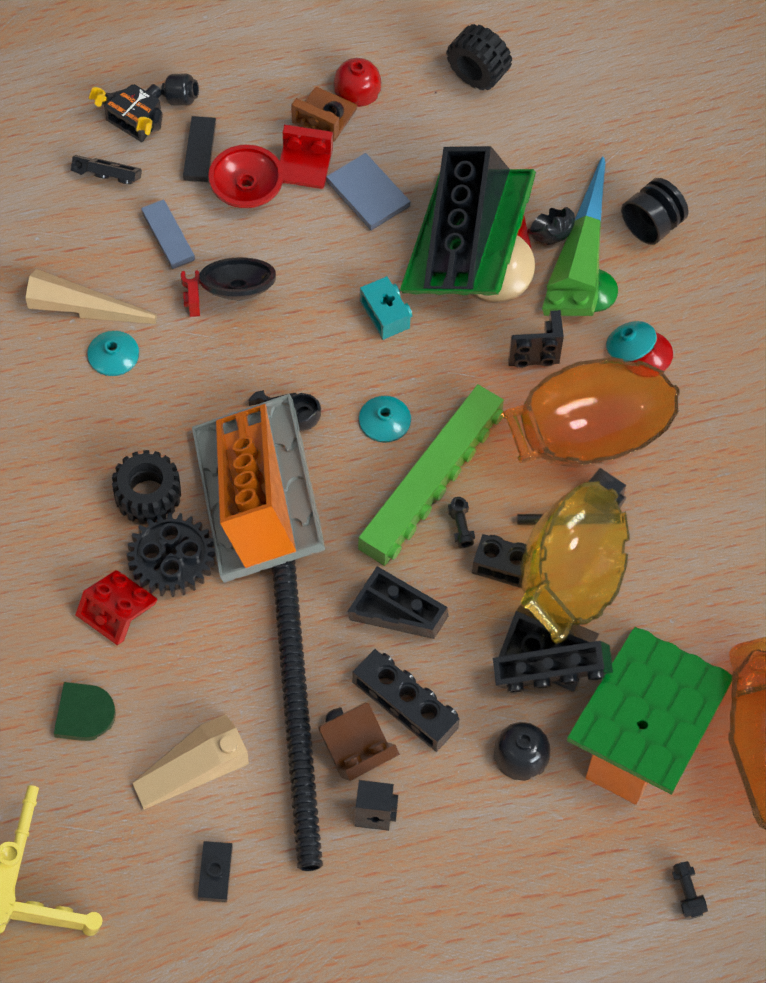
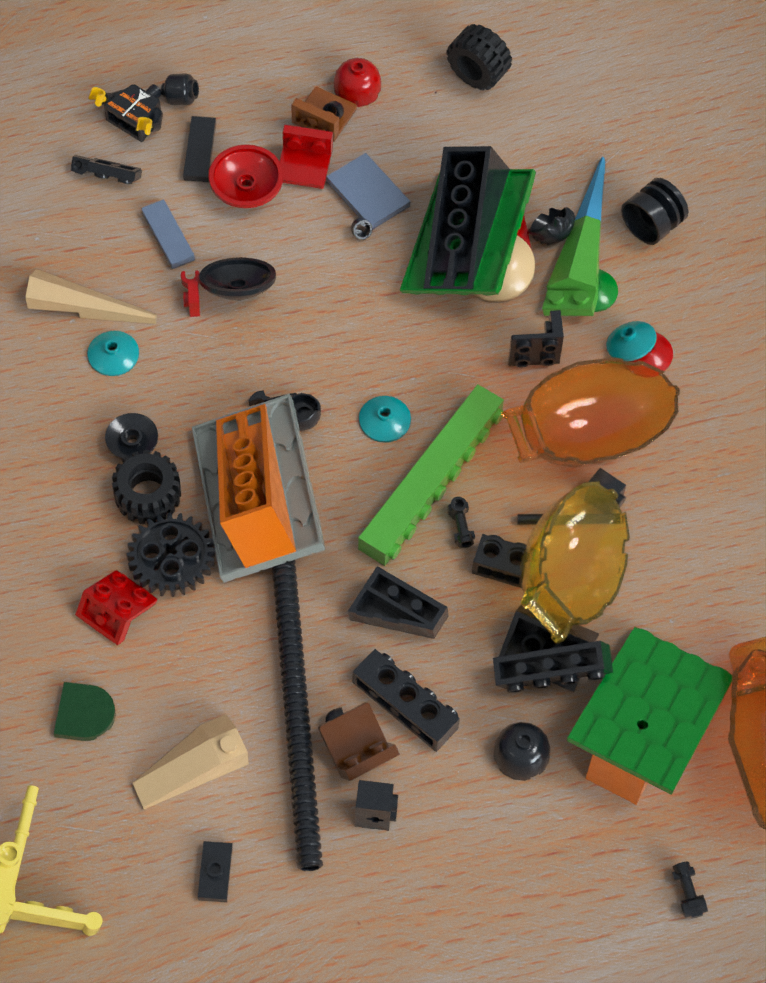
(130, 427): none -> black dish
(358, 232): none -> black hinge
(385, 307): teal brick -> none

